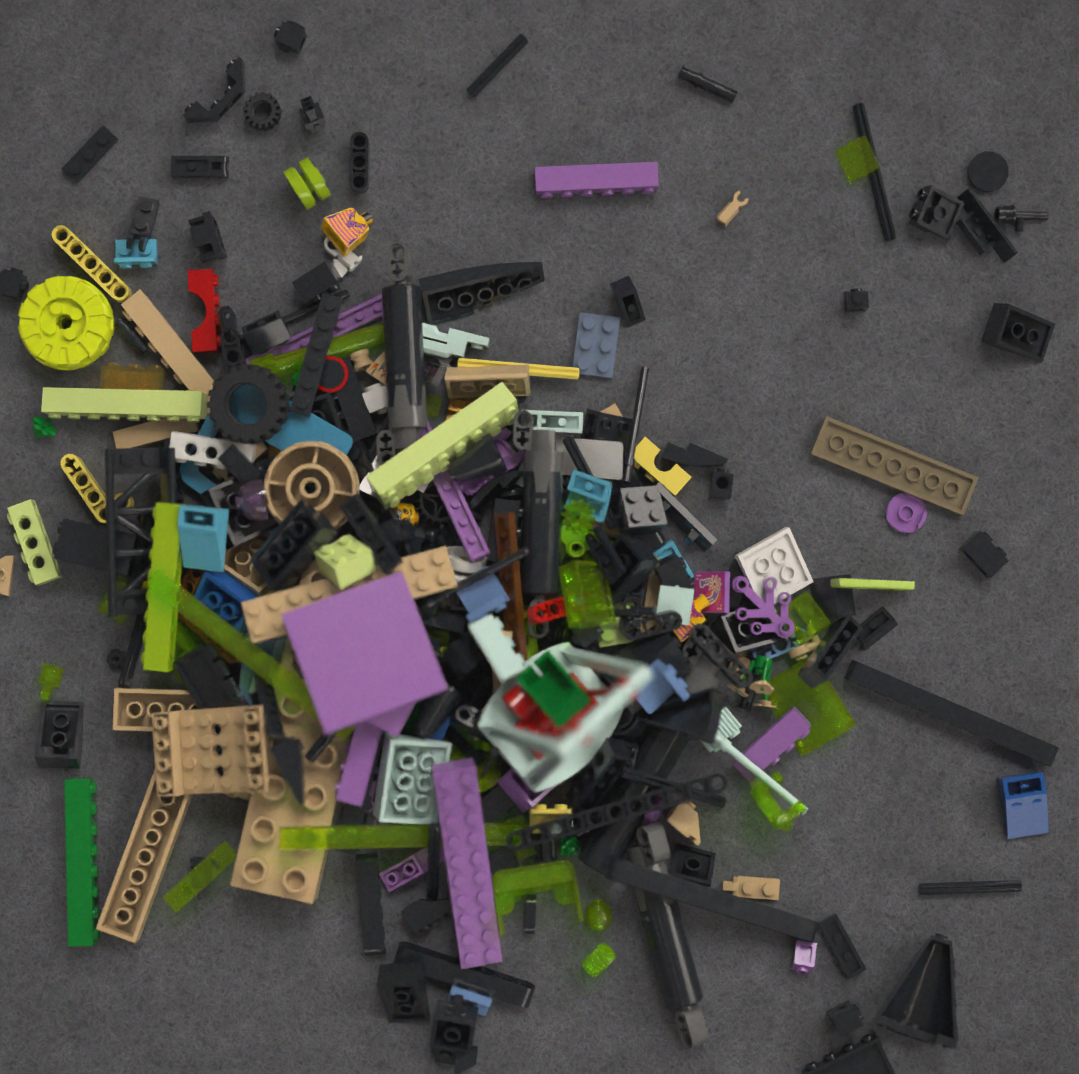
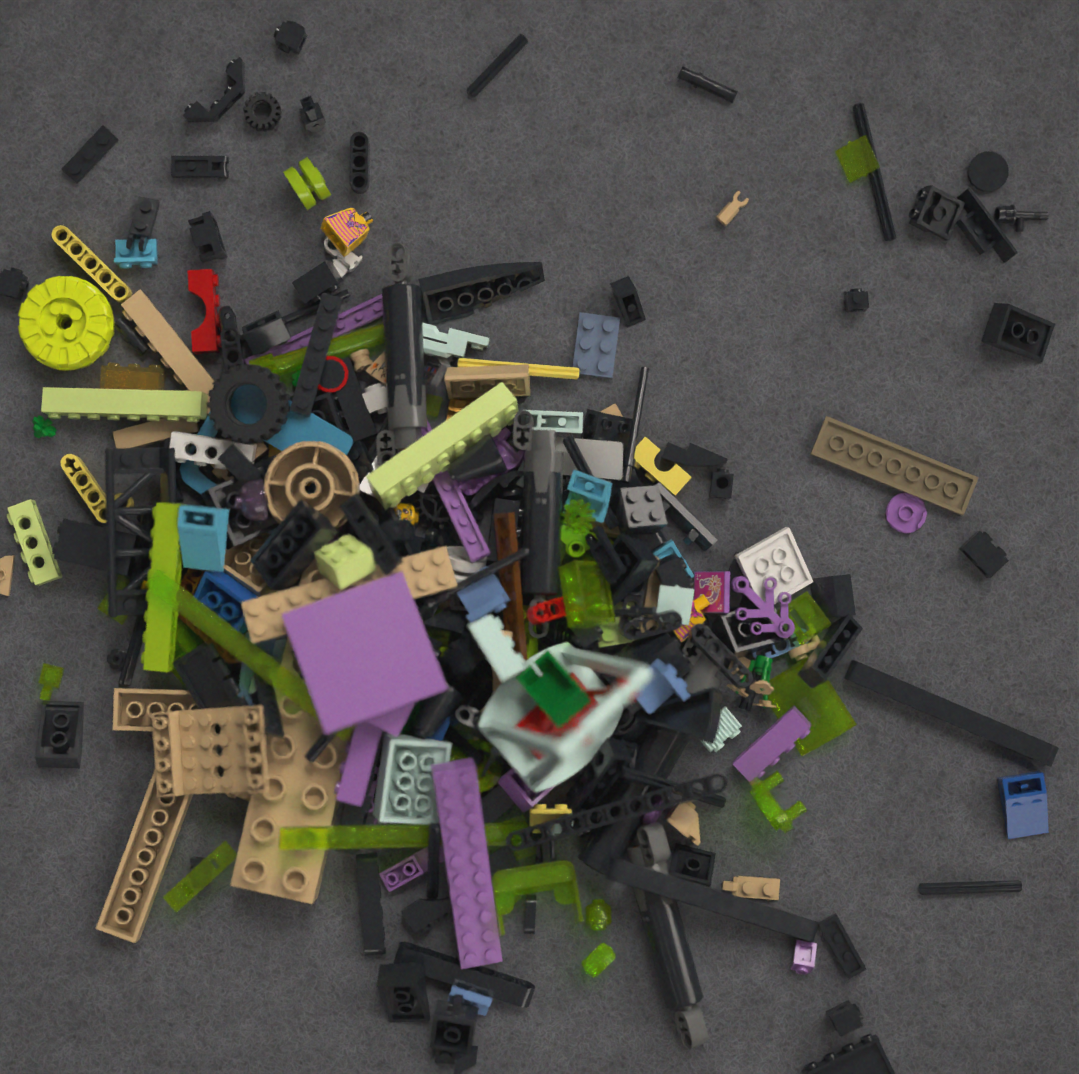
(81, 861): green brick -> none
(290, 760): black slope -> none
(520, 702): red brick -> none
(569, 846): green plant -> none
(596, 178): medium lavender brick -> none
(725, 745): light aqua bar -> none
(872, 584): lime tile -> none
(876, 627): black slope -> none
(925, 997): black cone -> none

